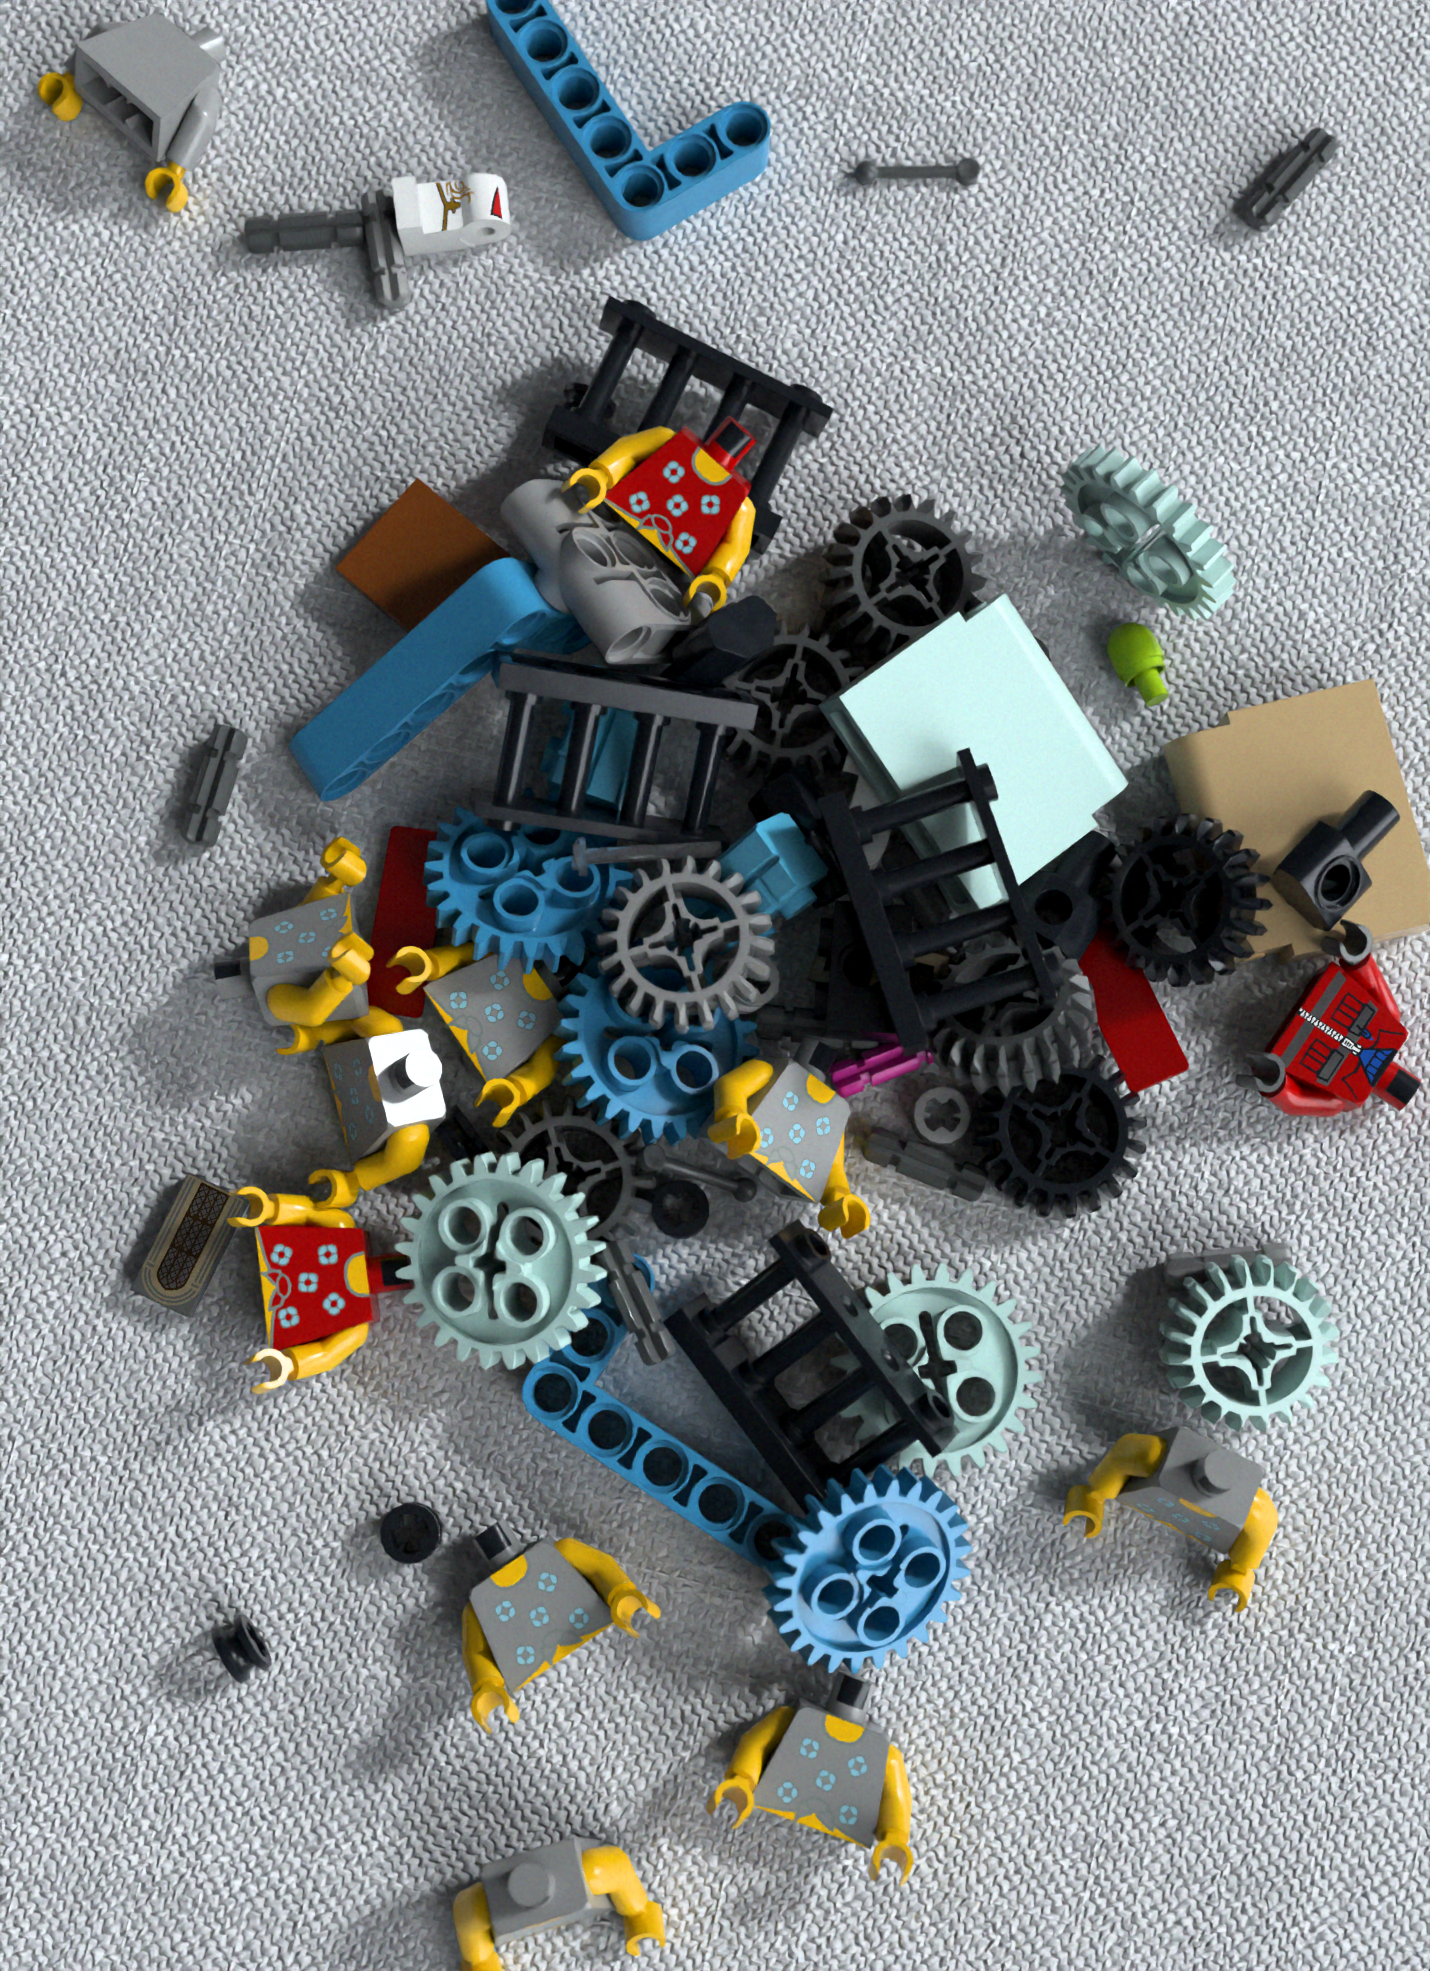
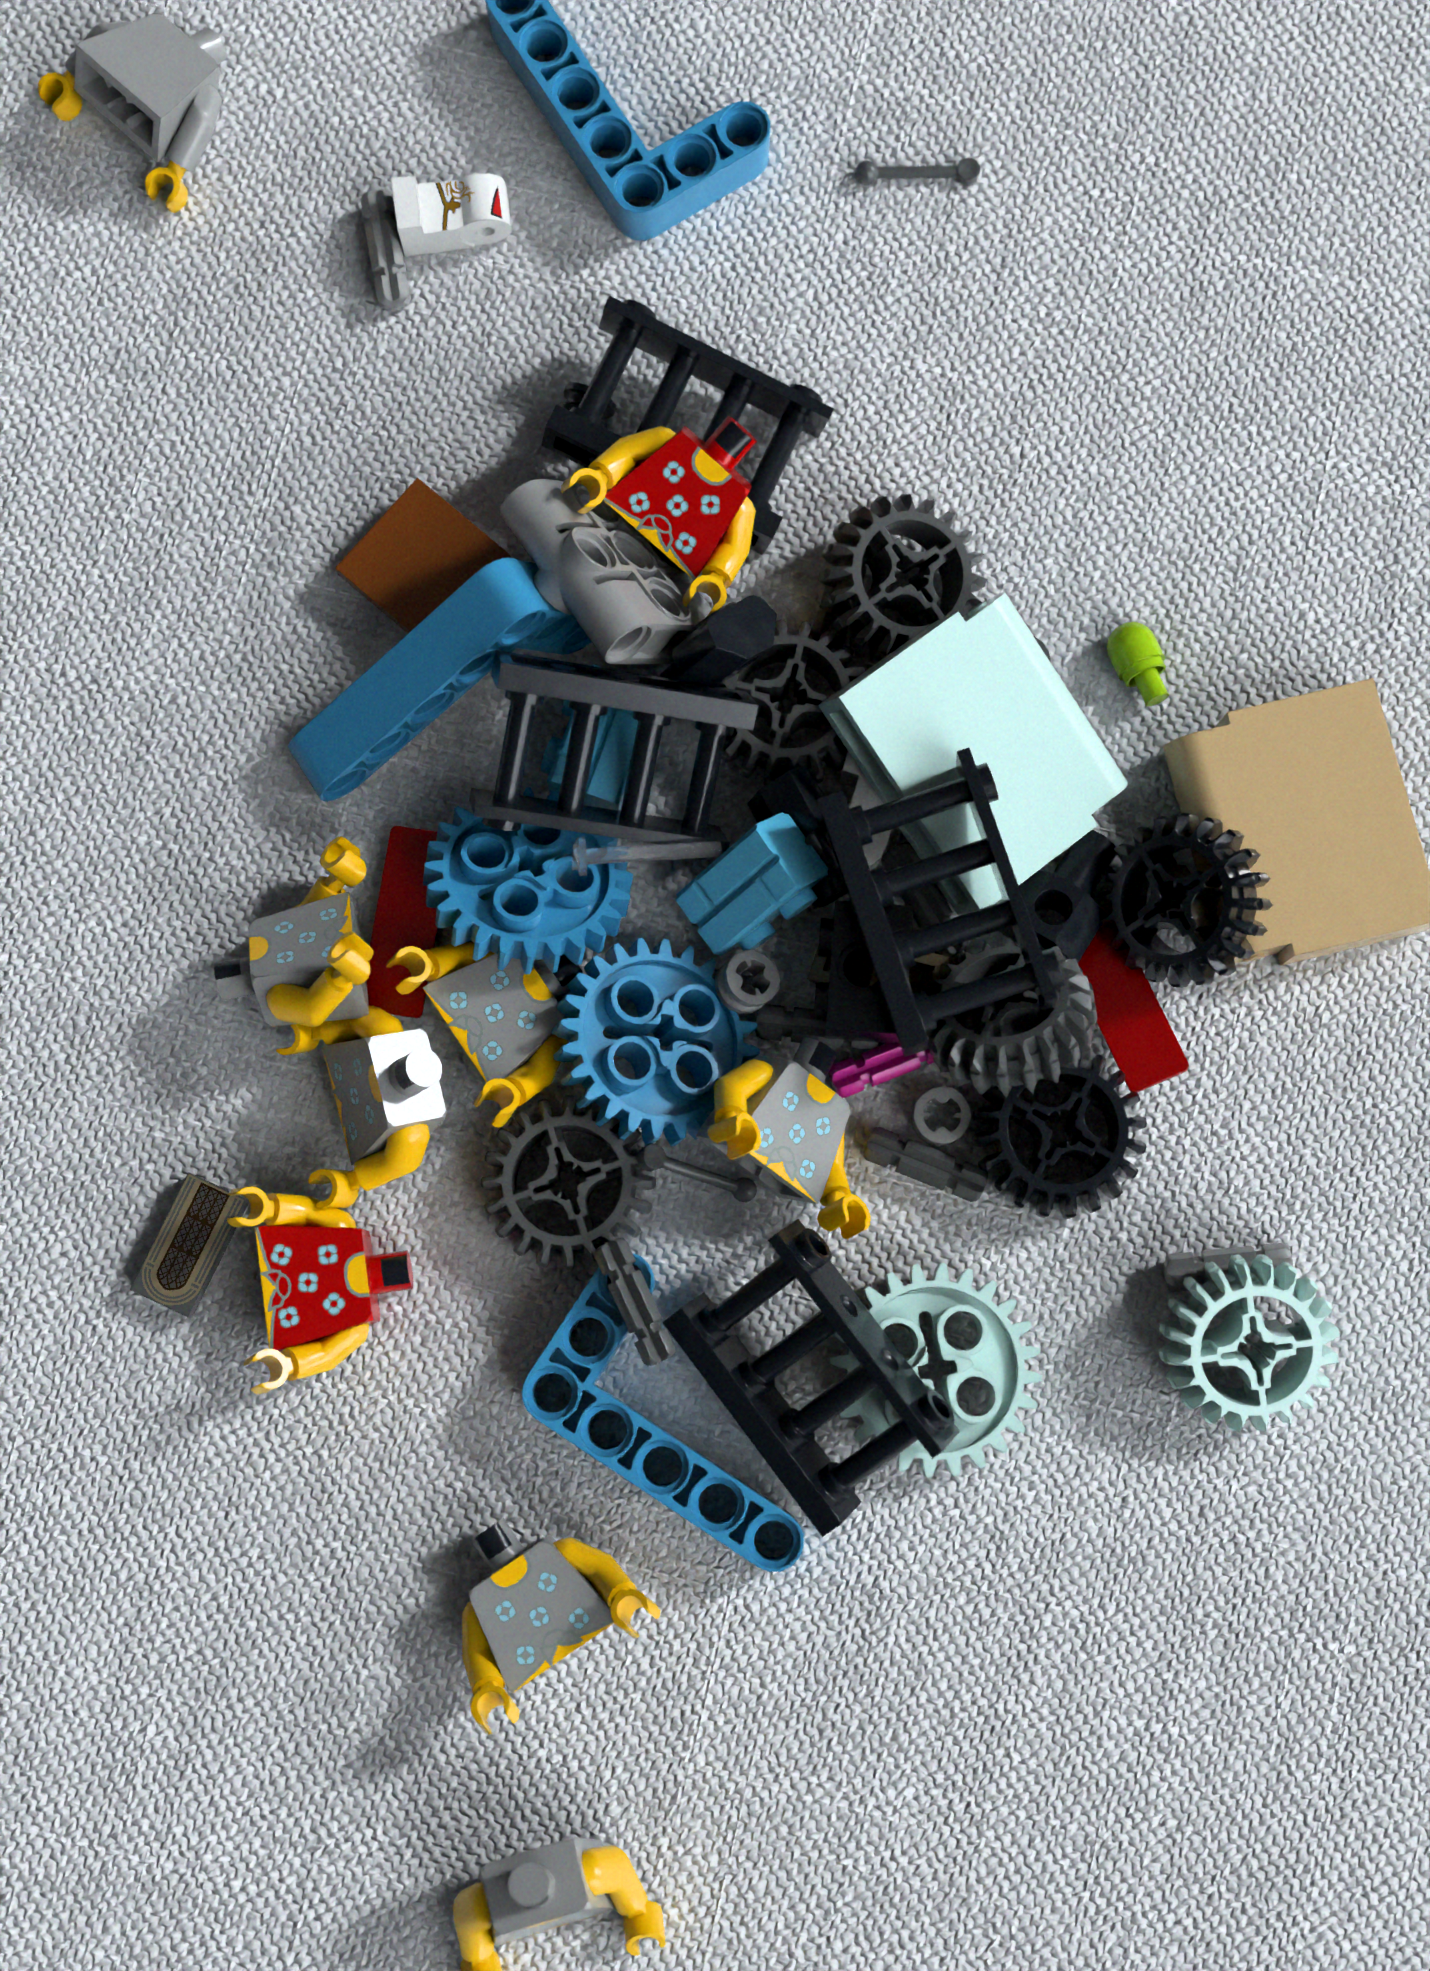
(214, 786): dark grey axle -> none
(241, 1648): black bush -> none
(304, 231): dark grey axle -> none
(427, 1544): black bush -> none
(460, 1135): black bush -> none
(554, 1271): light aqua gear -> none
(670, 891): light grey gear -> none
(676, 1190): black bush -> none
(826, 1773): torso -> none
(866, 1569): dark azure gear -> none
(1120, 504): light aqua gear -> none
(1191, 1489): torso -> none
(1289, 179): dark grey axle -> none
(1325, 868): black piece -> none
(1336, 1039): torso -> none

